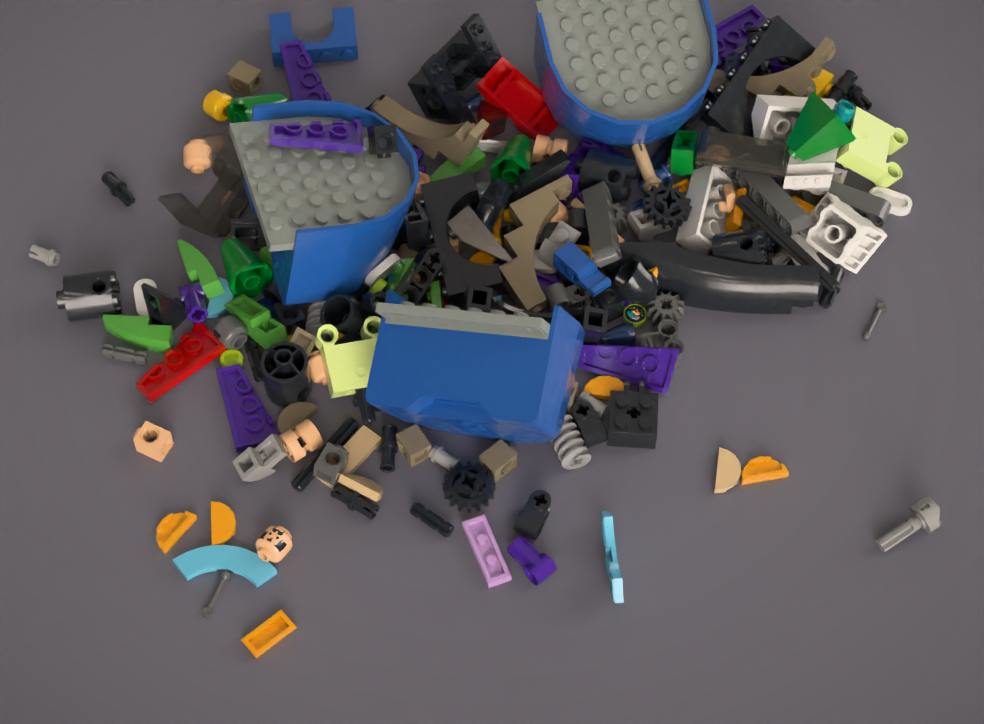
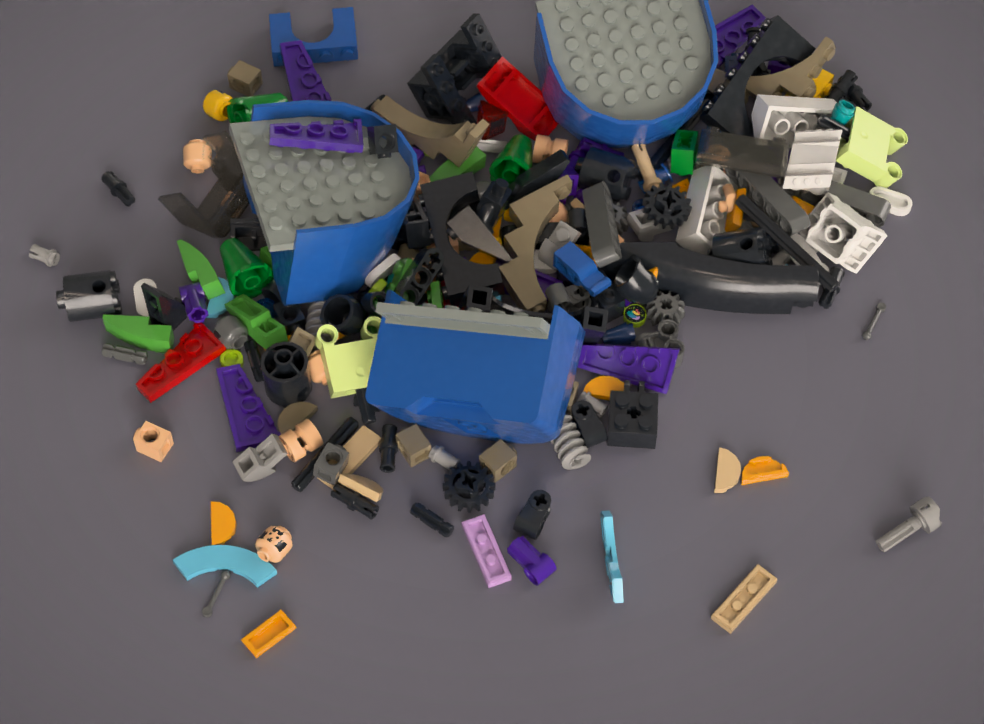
(172, 528): light orange tile -> none
(744, 598): none -> tan tile
(817, 130): green slope -> none

